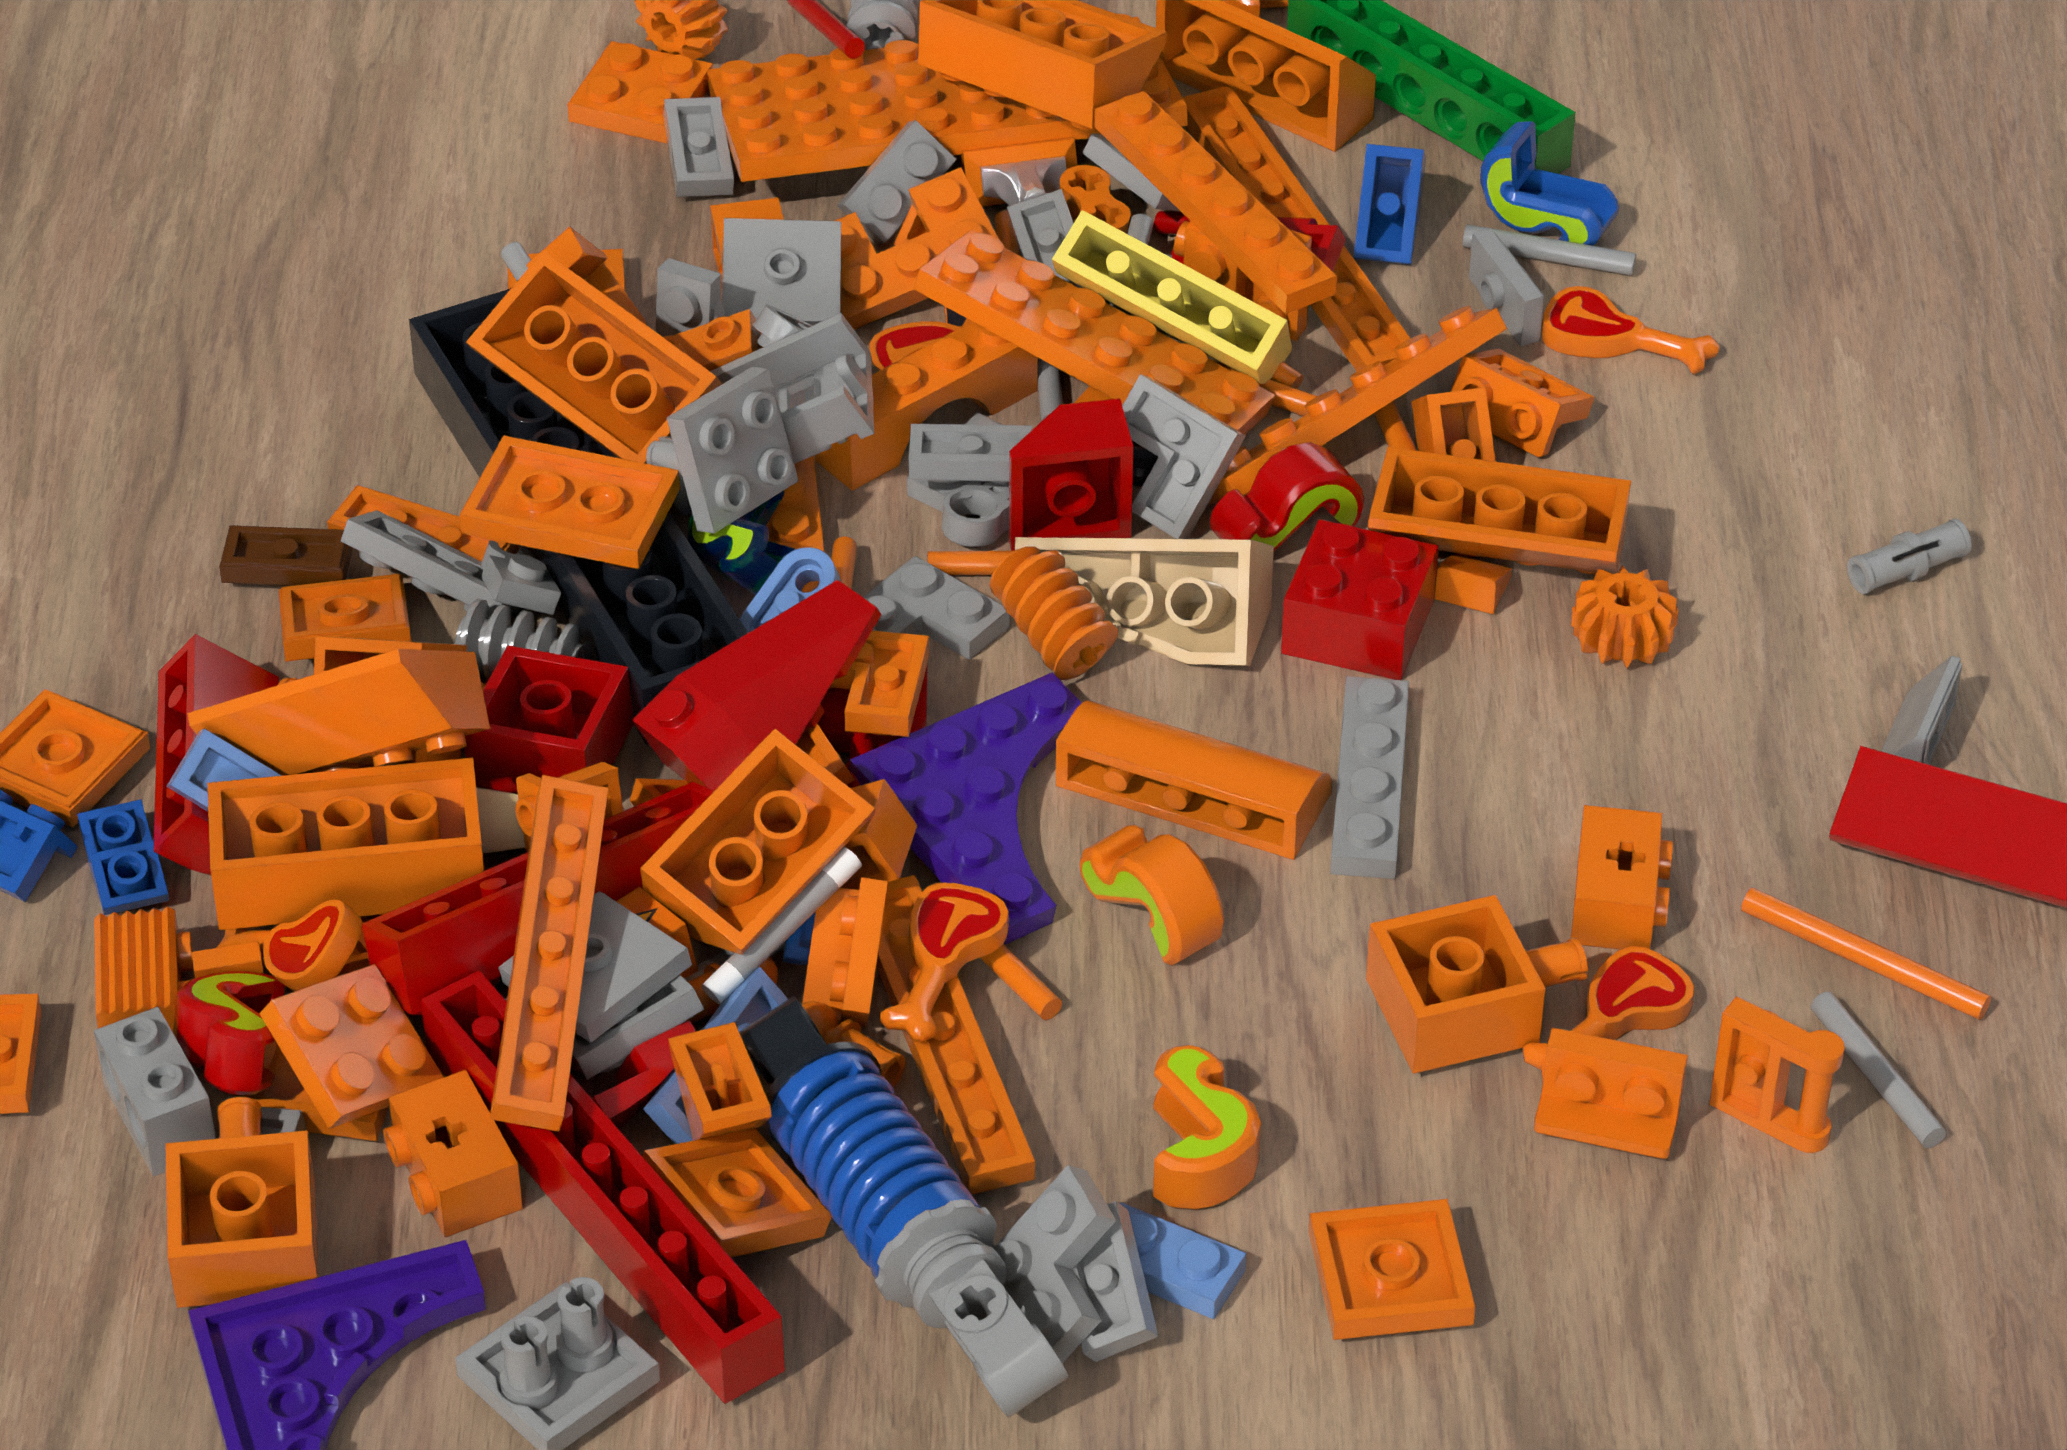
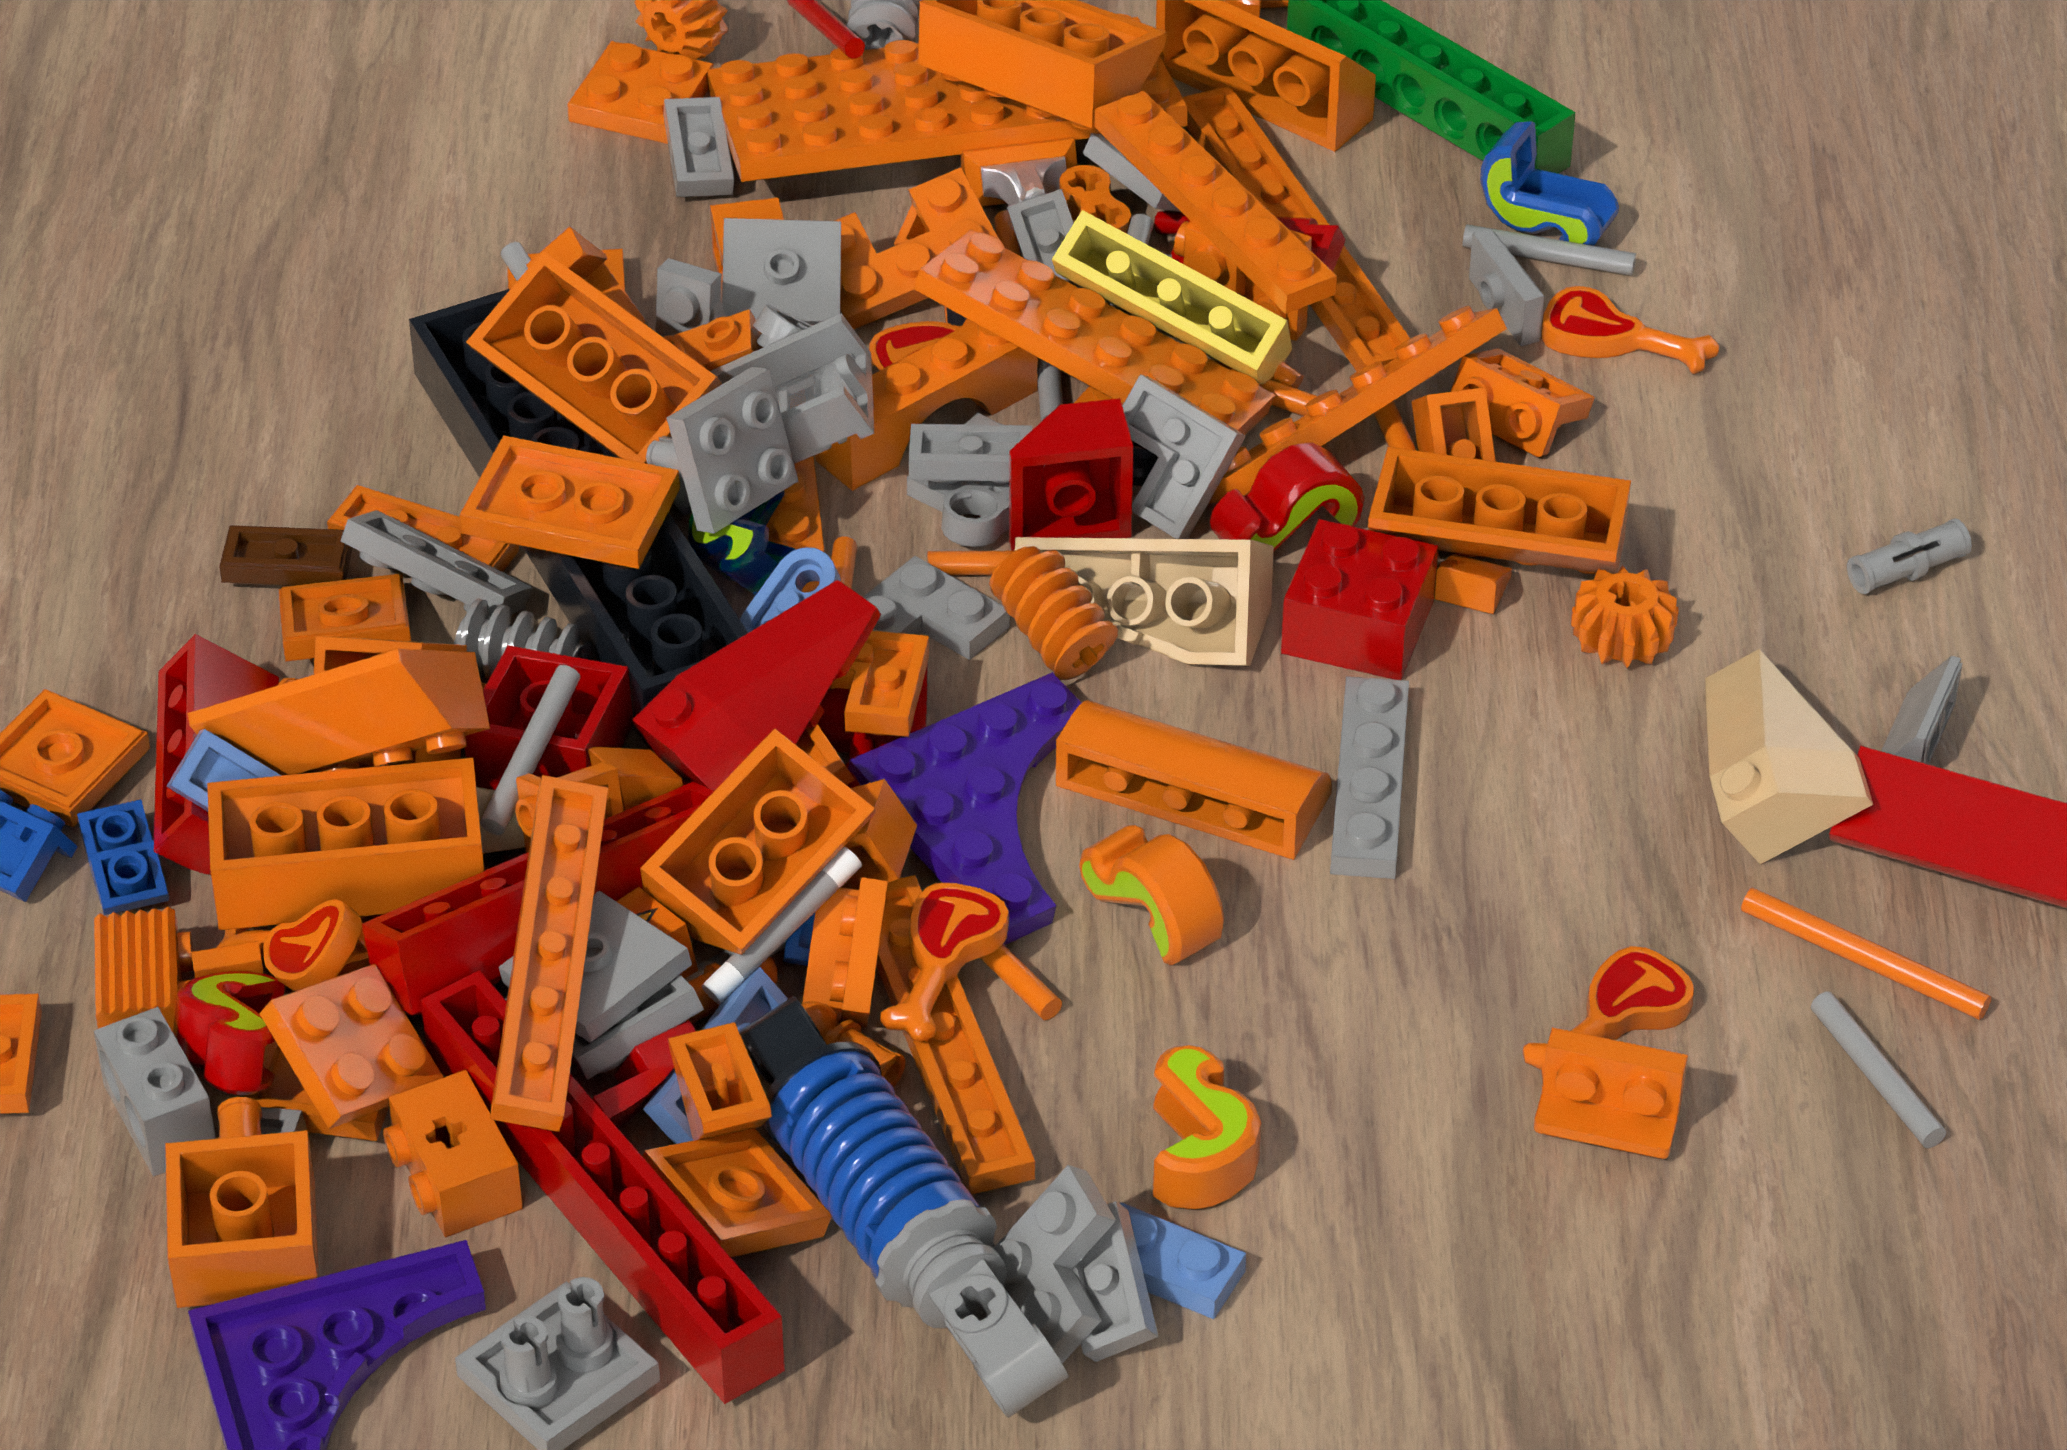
(519, 579): light grey plate -> none
(530, 748): none -> light grey bar
(640, 773): none -> orange slope
(882, 192): light grey plate -> none
(1389, 204): blue slope -> none
(1391, 1269): orange plate -> none
(1462, 982): orange brick -> none
(1618, 878): orange brick -> none
(1755, 1068): orange plate -> none
(1776, 760): none -> tan wedge

